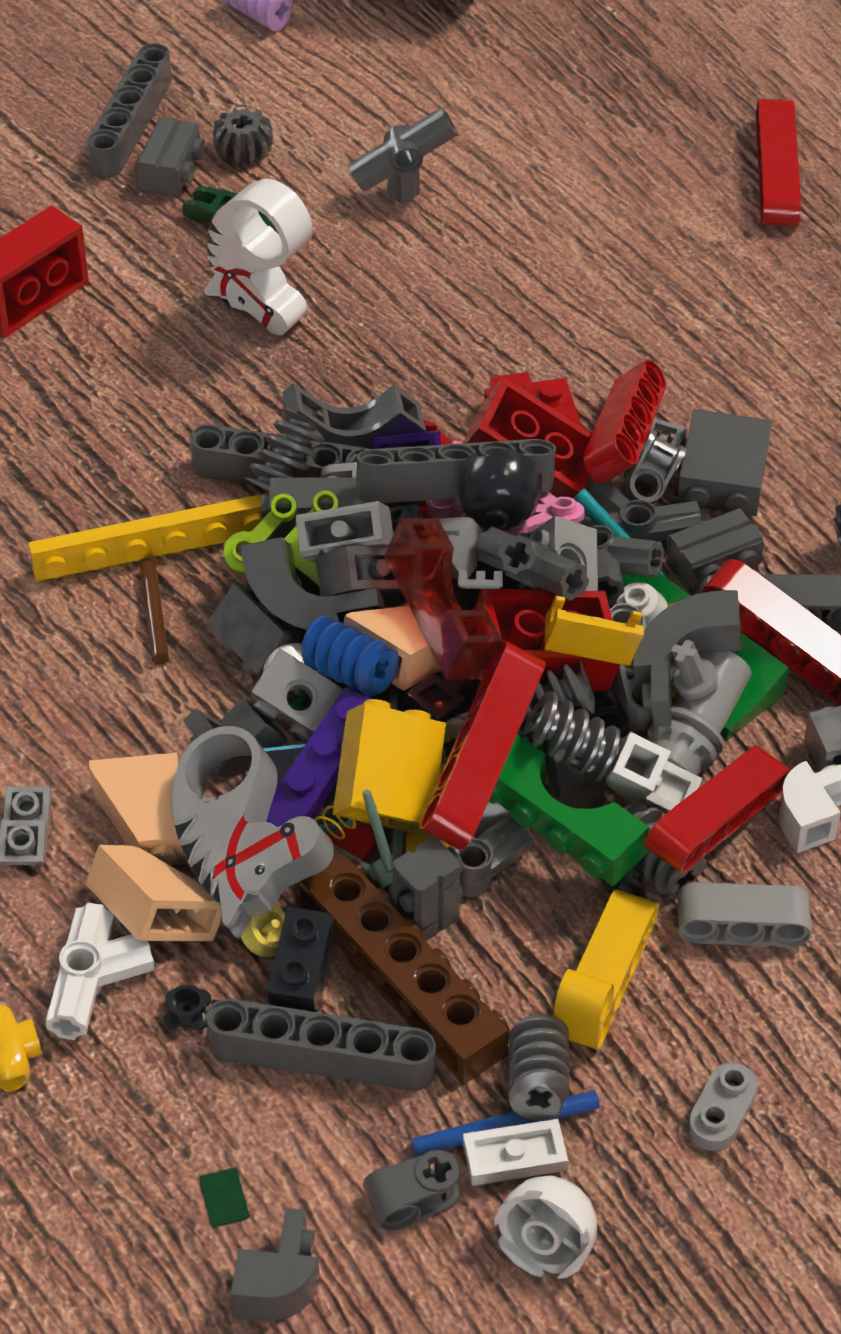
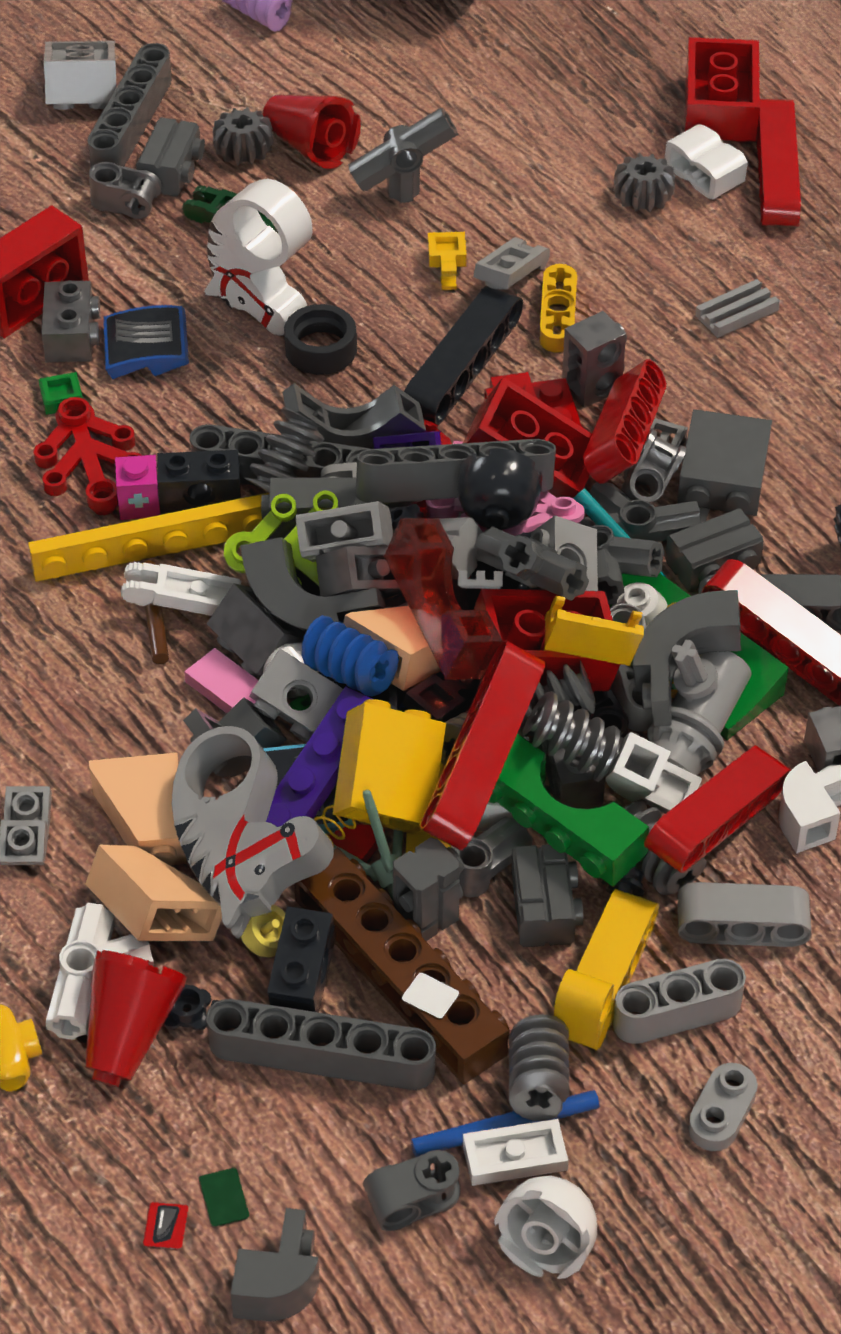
(57, 389): none -> green tile
(68, 321): none -> flat silver brick
(78, 418): none -> red plant
(79, 73): none -> light grey slope
(120, 191): none -> flat silver piece
(126, 1013): none -> red cone
(137, 487): none -> dark pink brick
(145, 338): none -> slope
(165, 1225): none -> sticker
(175, 587): none -> white hinge
(197, 479): none -> black brick
(220, 680): none -> bright pink tile
(315, 126): none -> red cone
(318, 319): none -> black tyre
(430, 995): none -> white sticker
(447, 252): none -> yellow plate
(464, 352): none -> black beam
(510, 263): none -> light grey plate
(544, 896): none -> dark grey brick
(553, 296): none -> yellow beam
(593, 357): none -> flat silver brick
(644, 182): none -> flat silver gear
(693, 985): none -> light grey beam
(706, 161): none -> white brick
(723, 87): none -> red brick
(733, 305): none -> light grey tile

